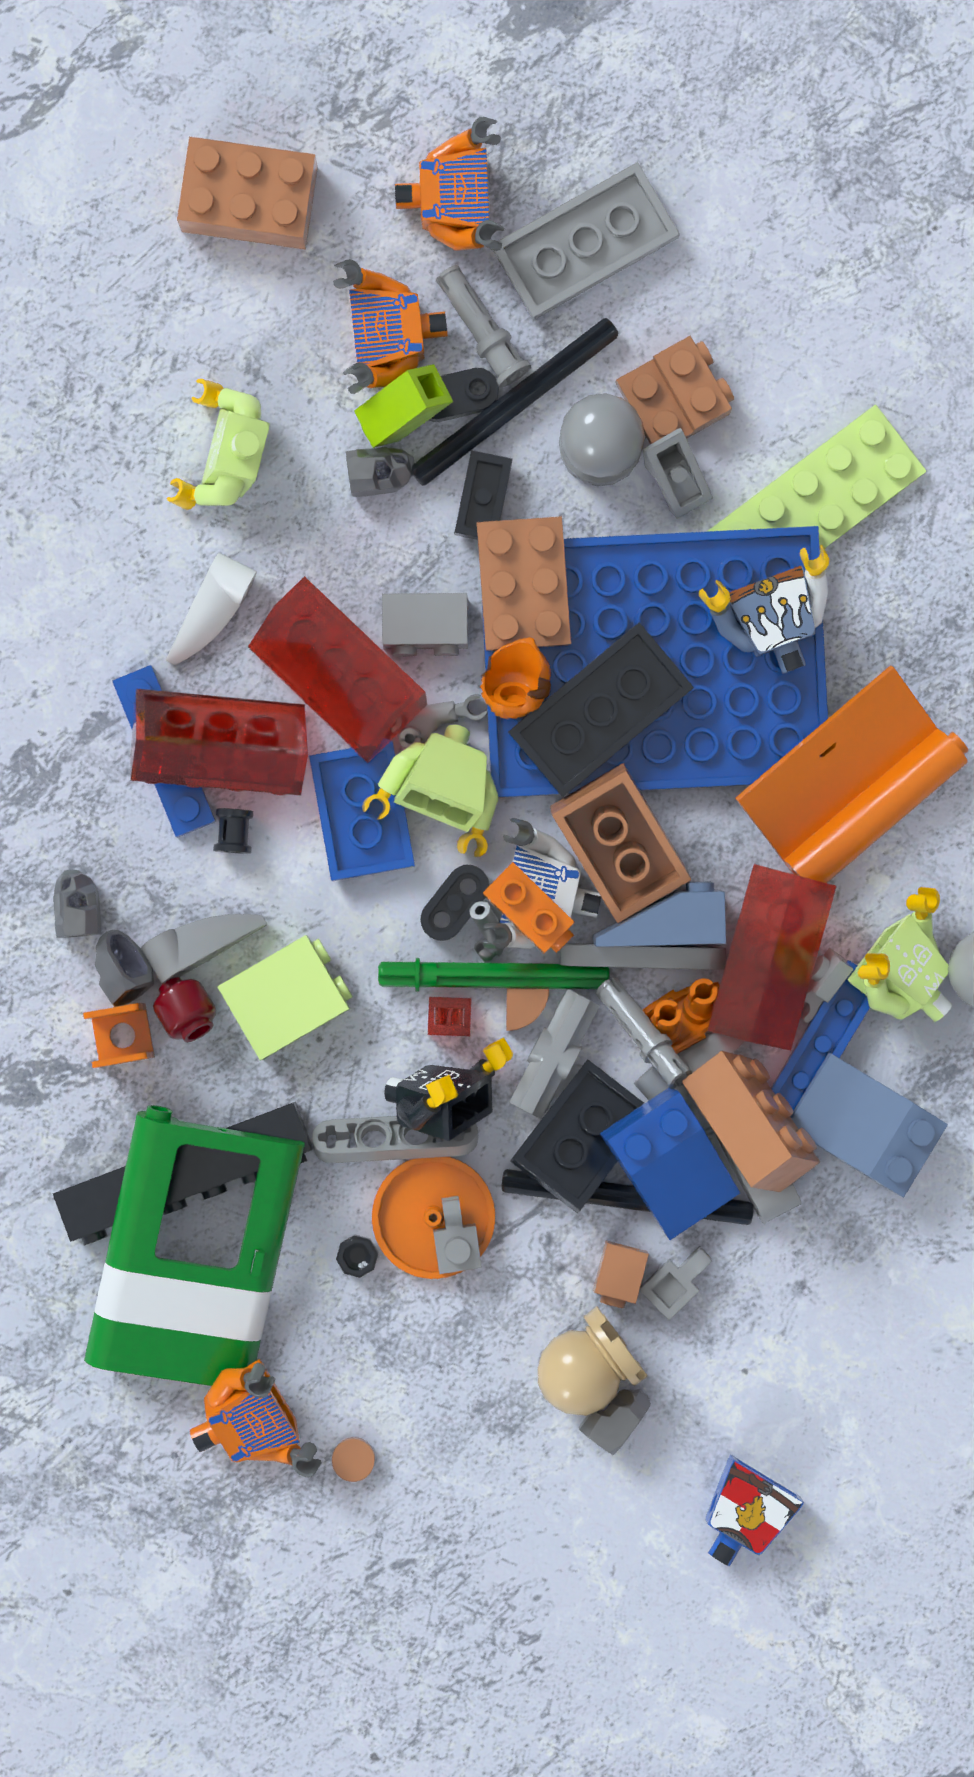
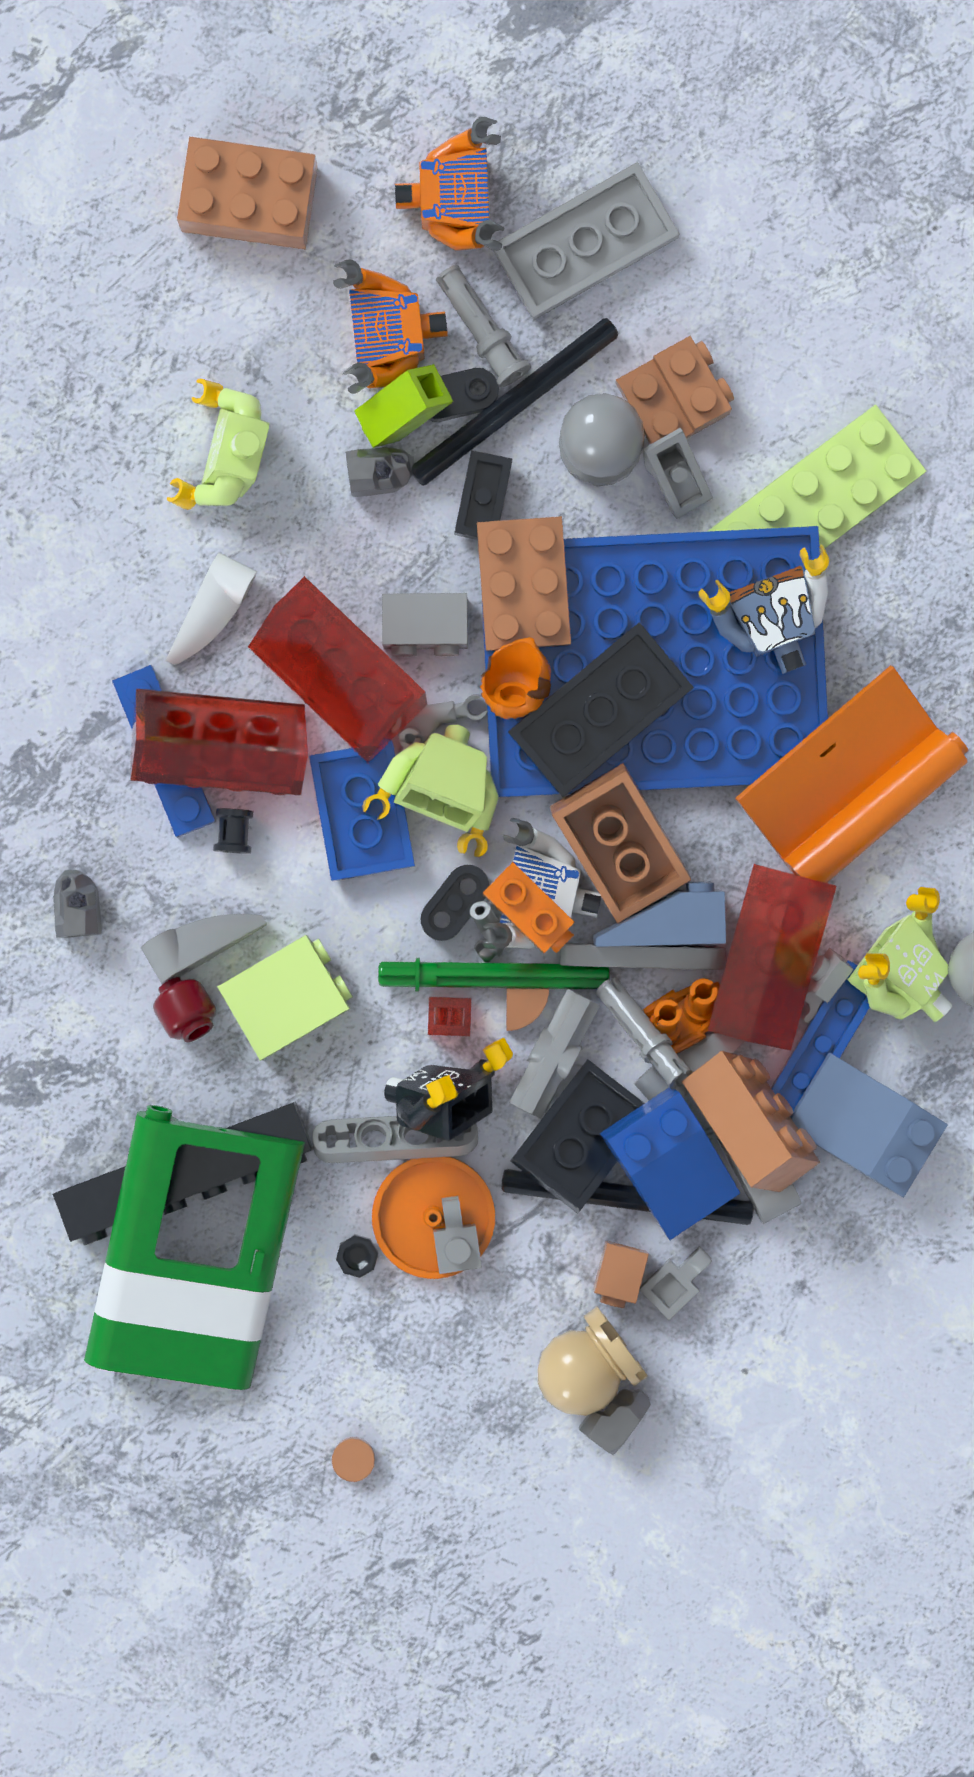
(103, 1023): orange piece -> none
(122, 968): flat silver rock -> none
(253, 1421): torso -> none
(748, 1511): torso -> none

